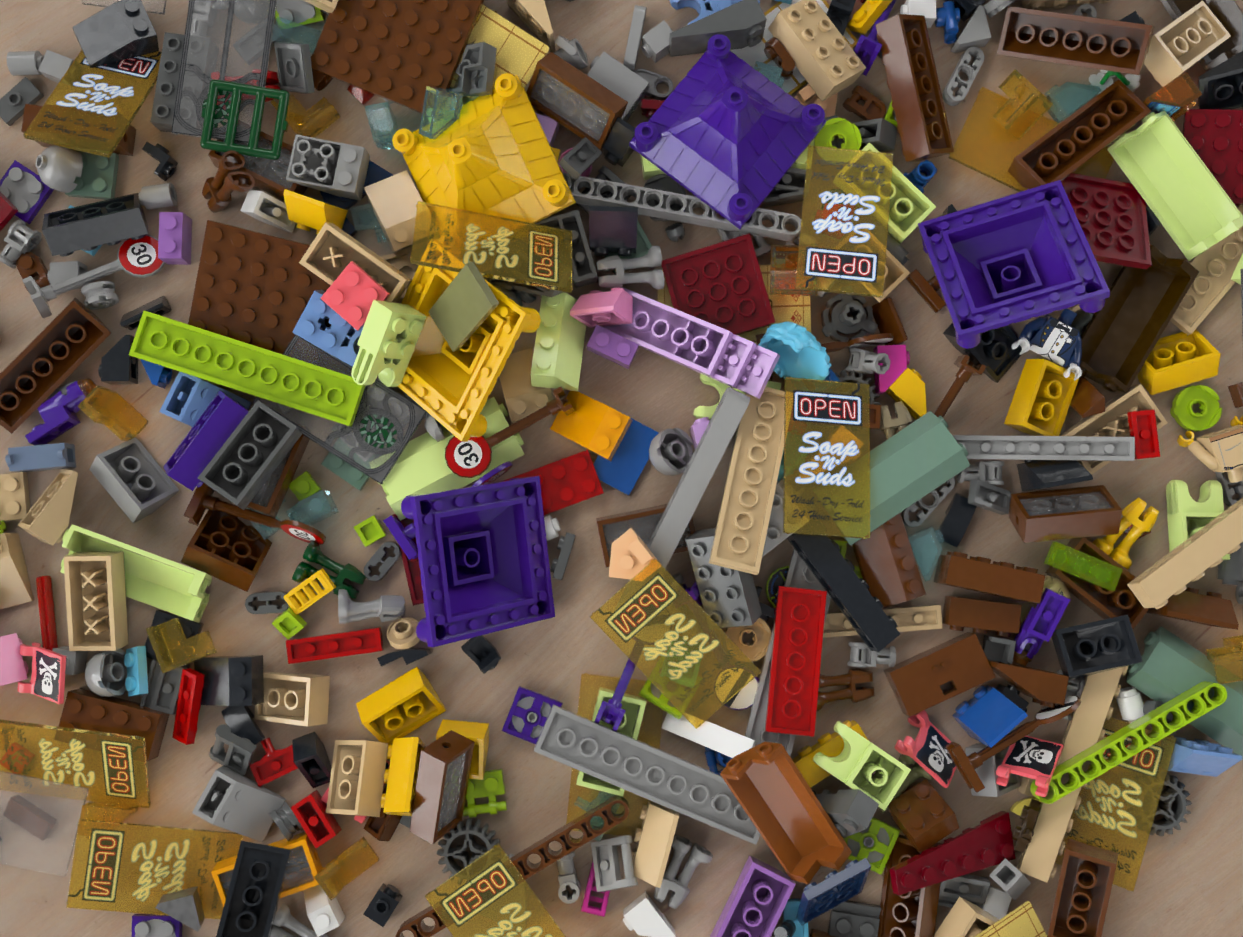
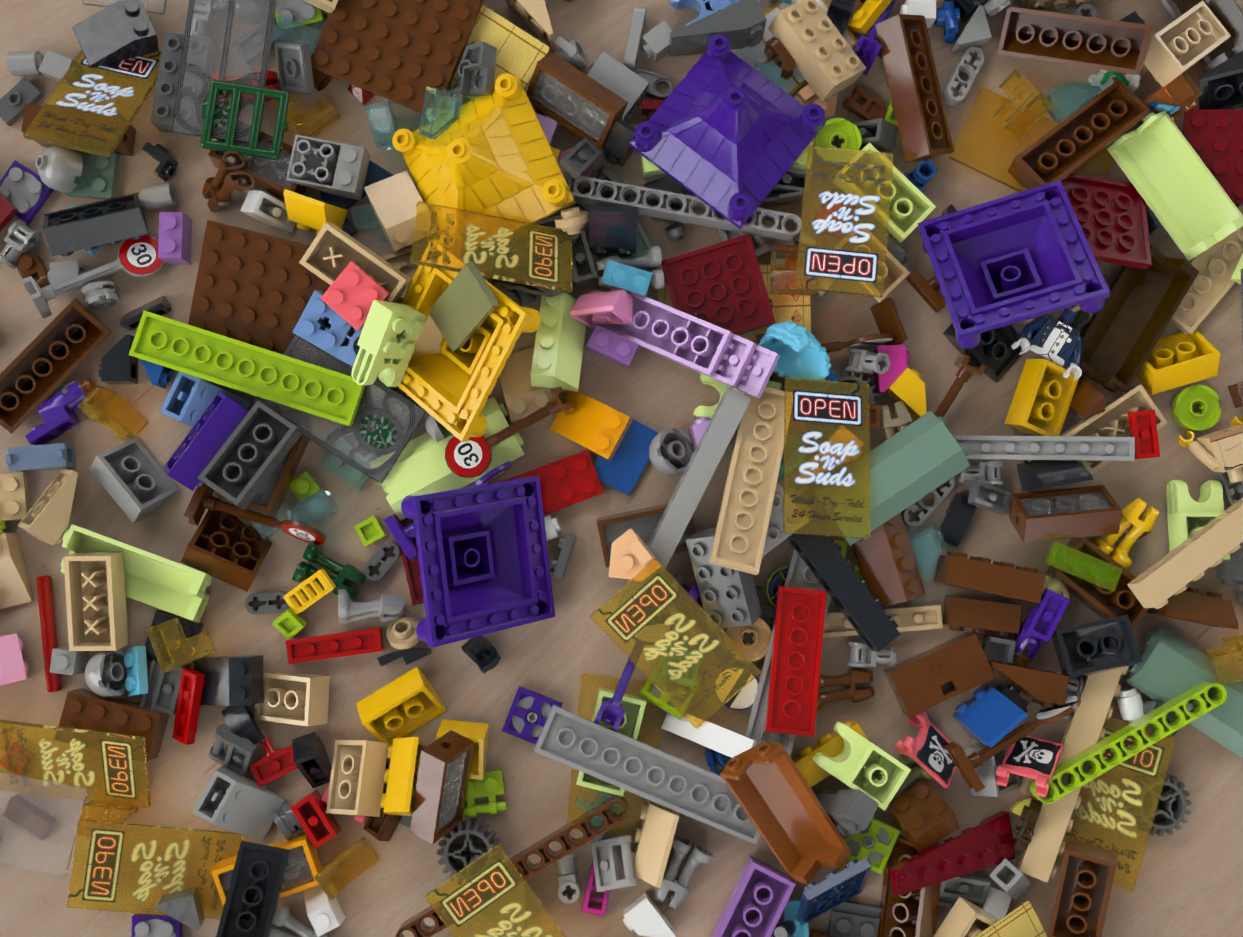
(47, 673): flag -> none
(383, 904): black brick -> none
(572, 220): none -> tan plate
(626, 277): none -> medium azure plate
(861, 318): dark grey piece -> none
(1201, 757): medium blue slope -> none

